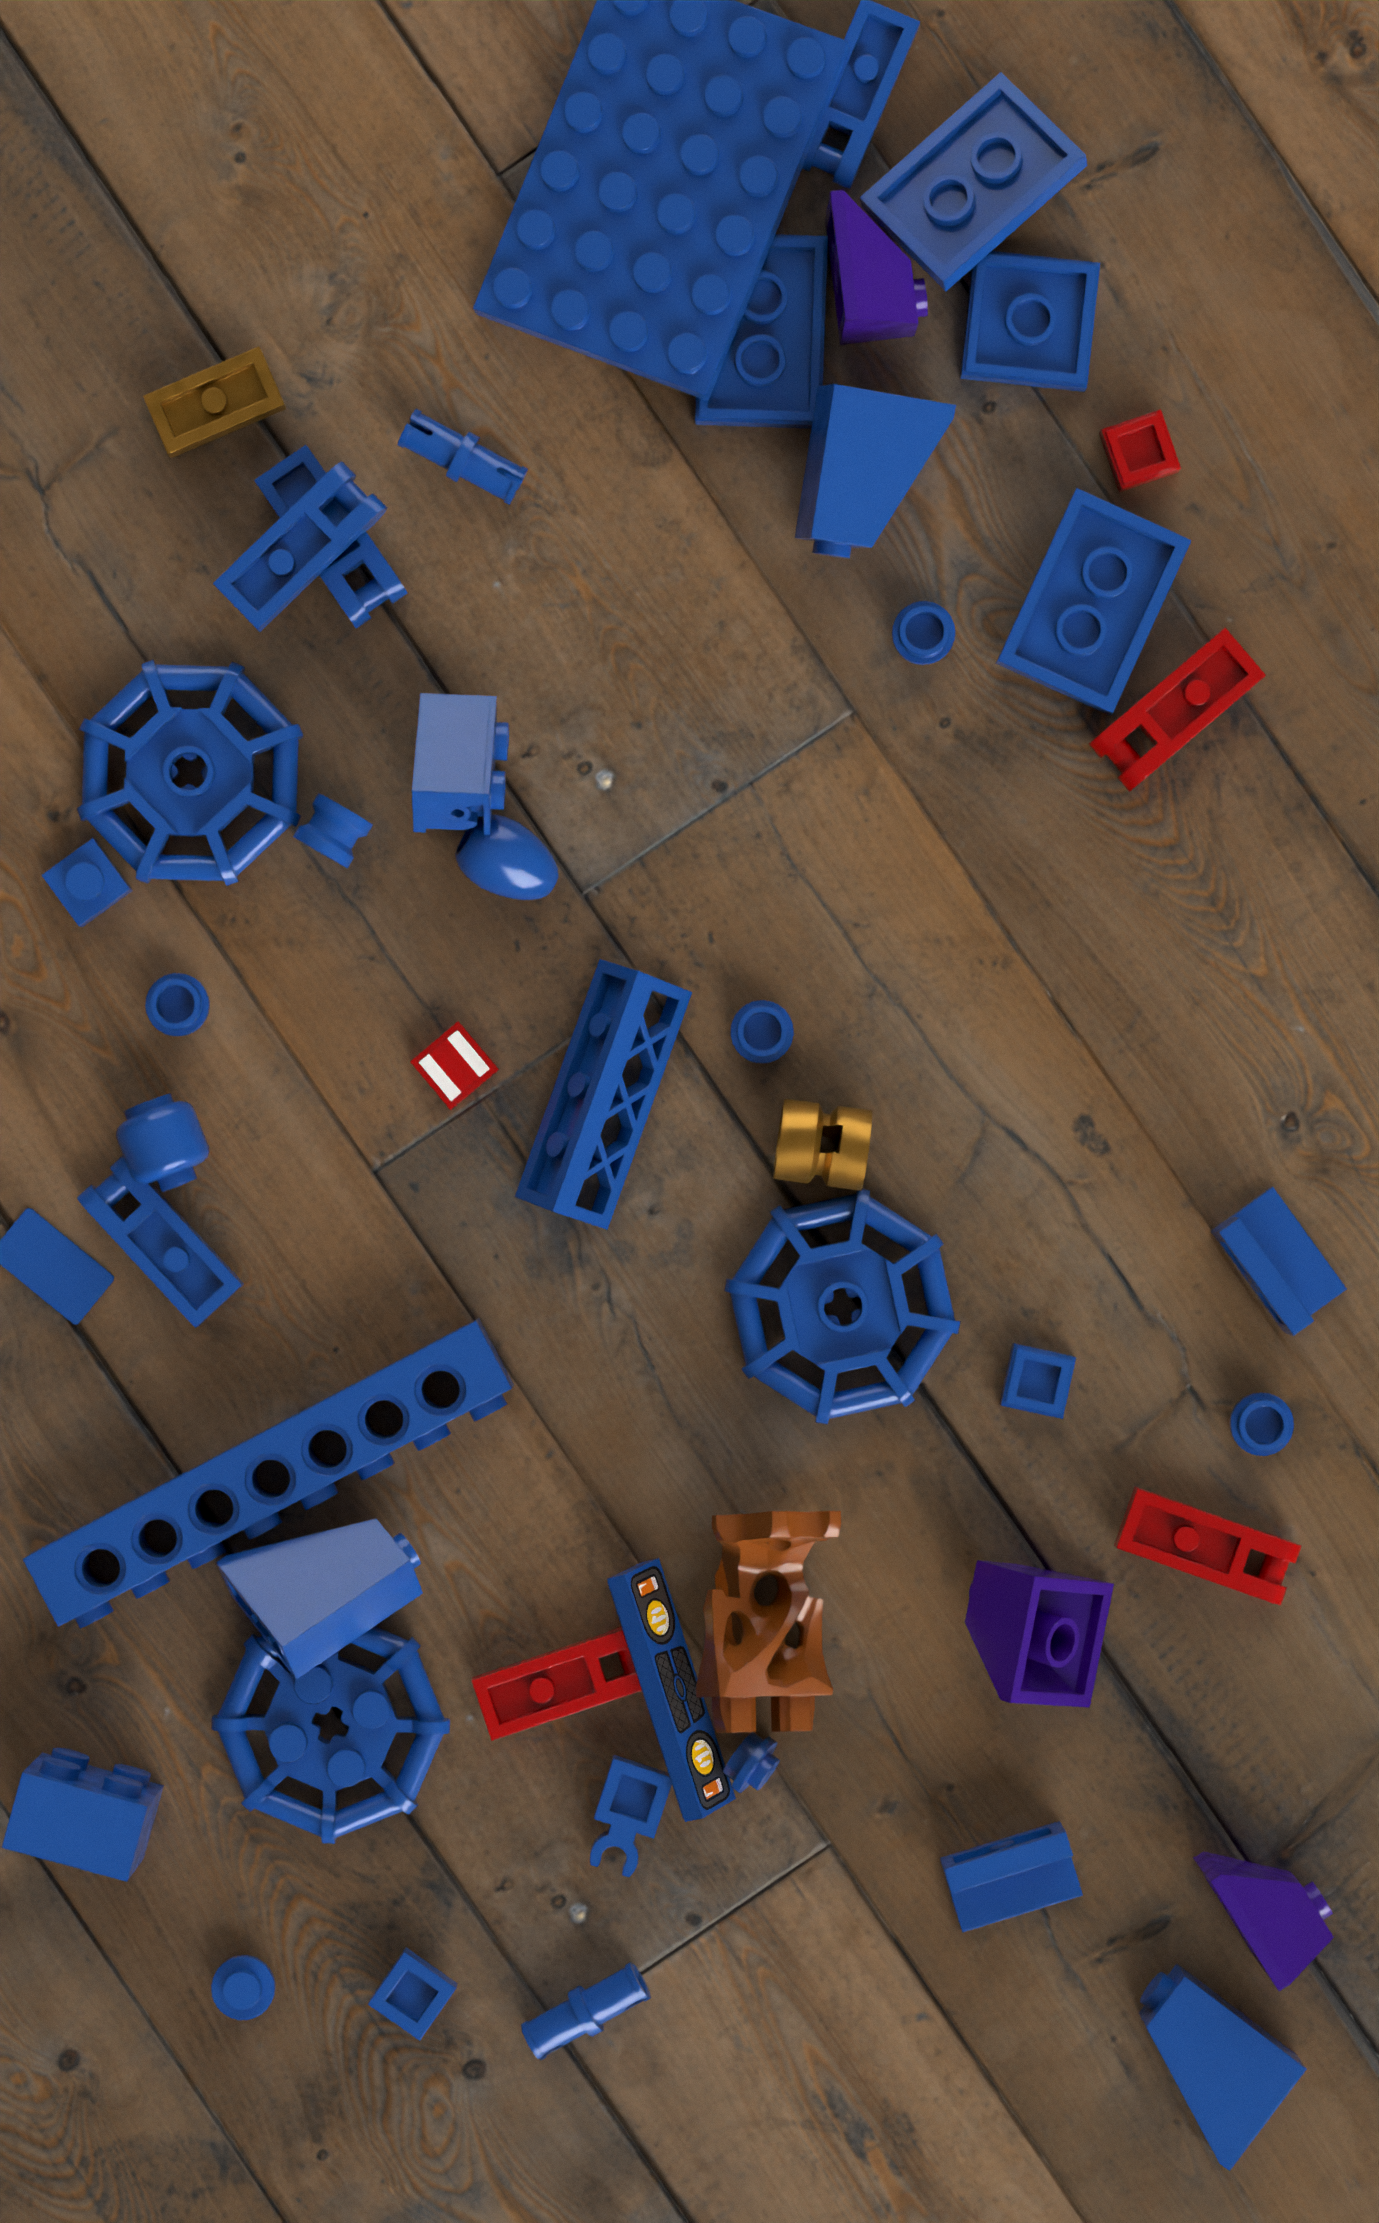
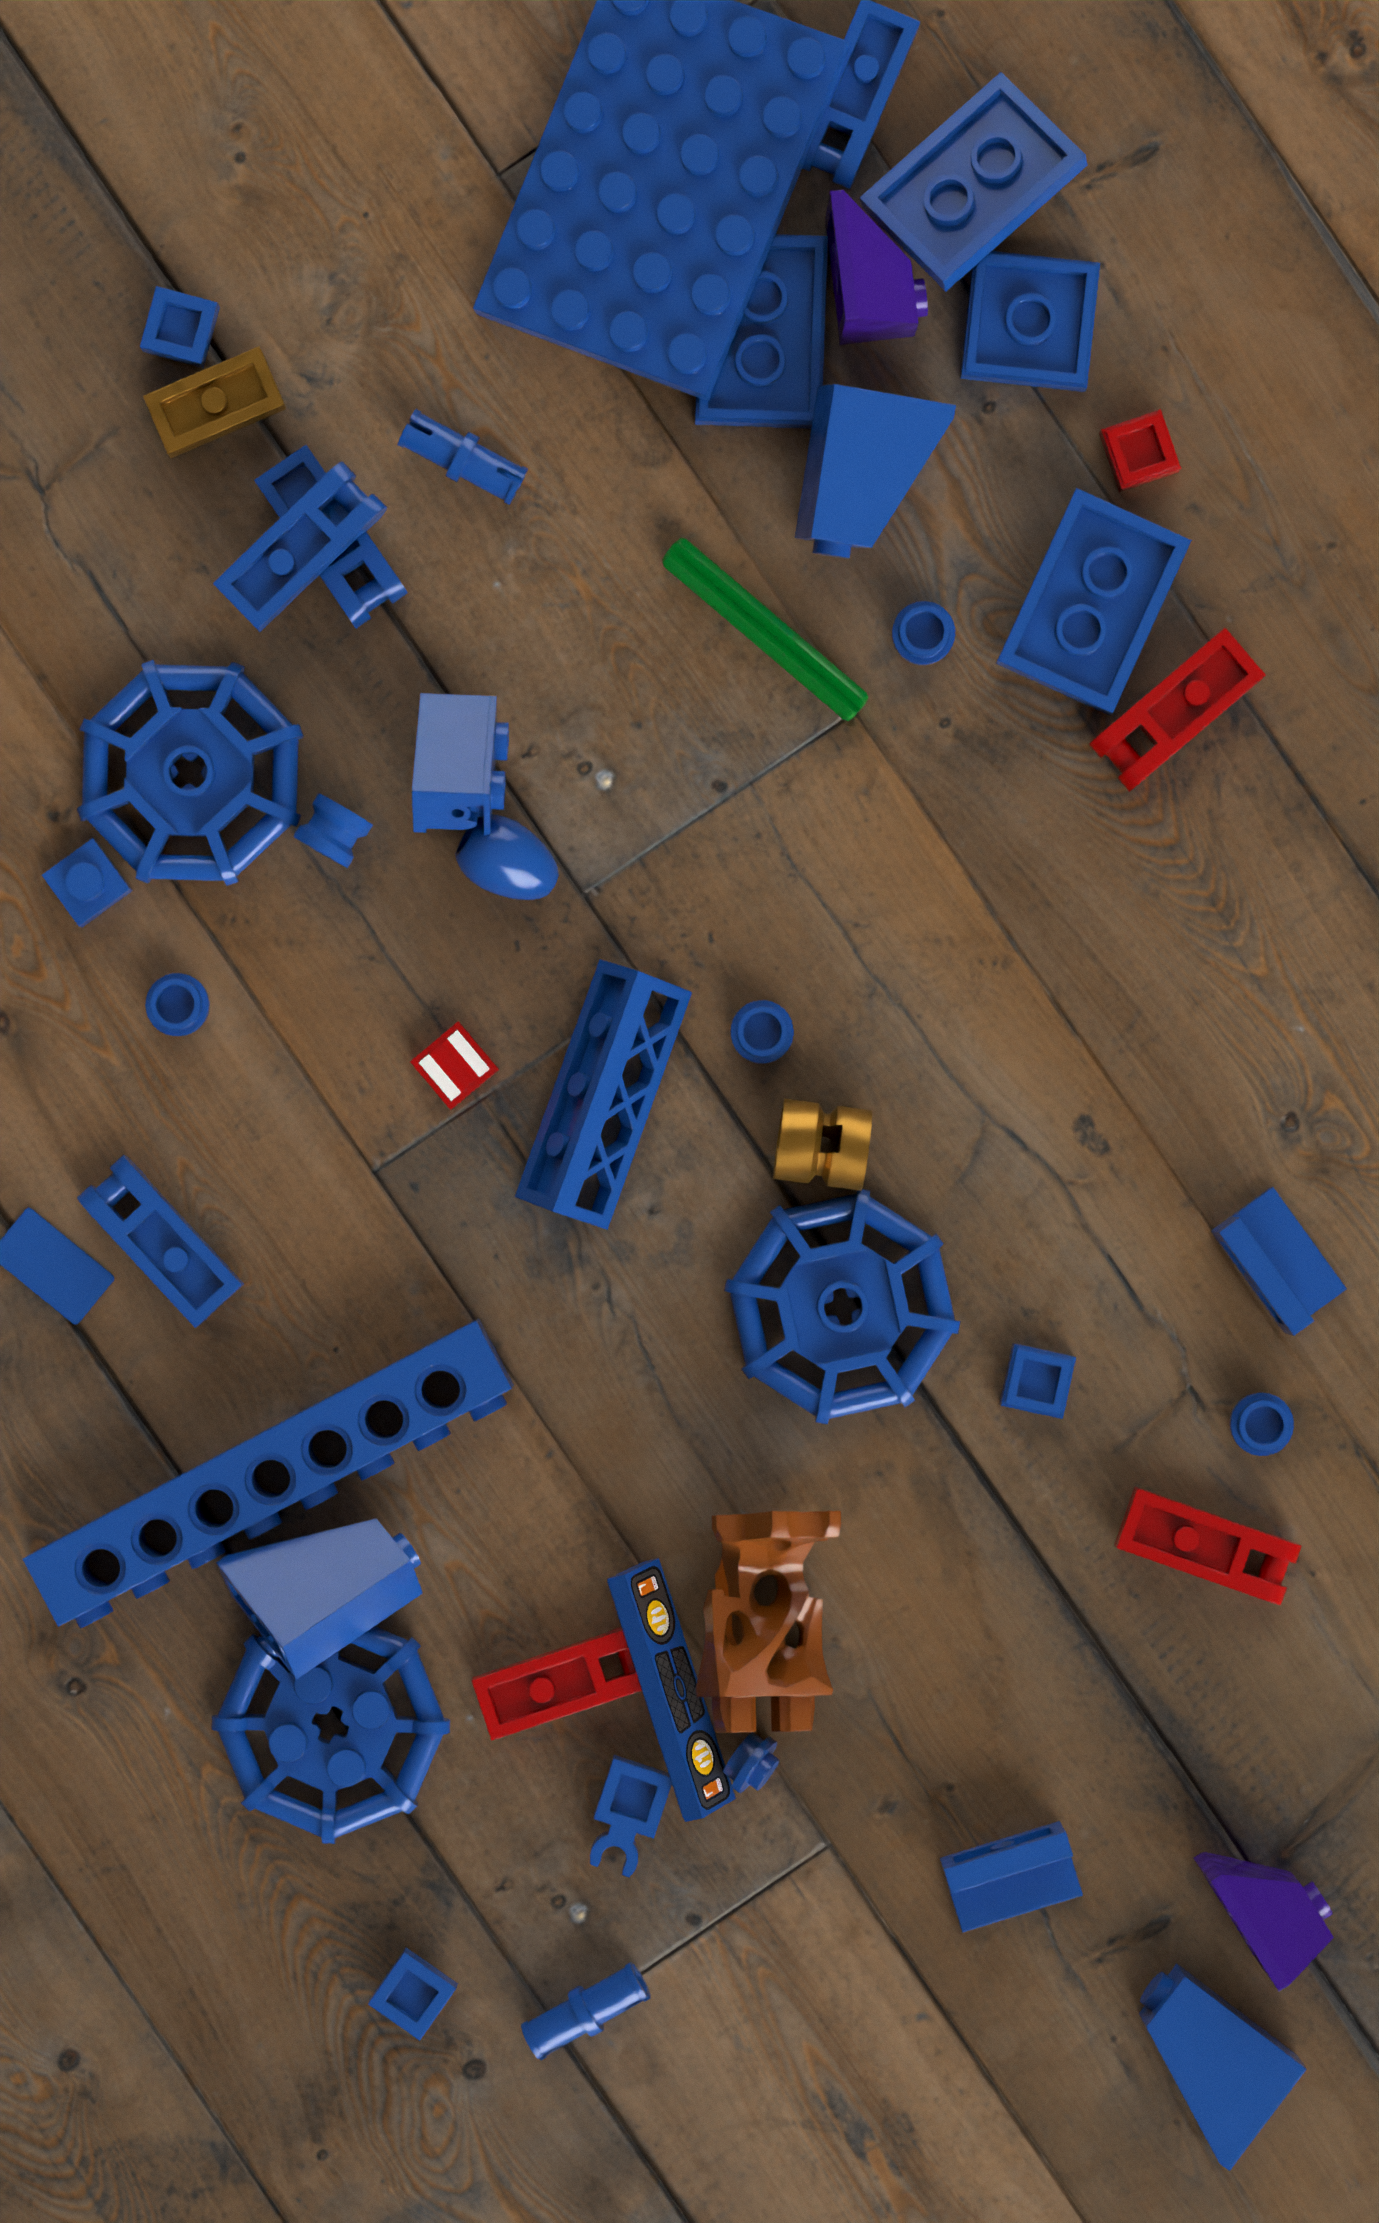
(83, 1814): blue brick -> none
(162, 1142): blue head -> none
(179, 327): none -> blue plate
(243, 1987): blue plate -> none
(765, 629): none -> green axle
(1038, 1632): dark purple slope -> none

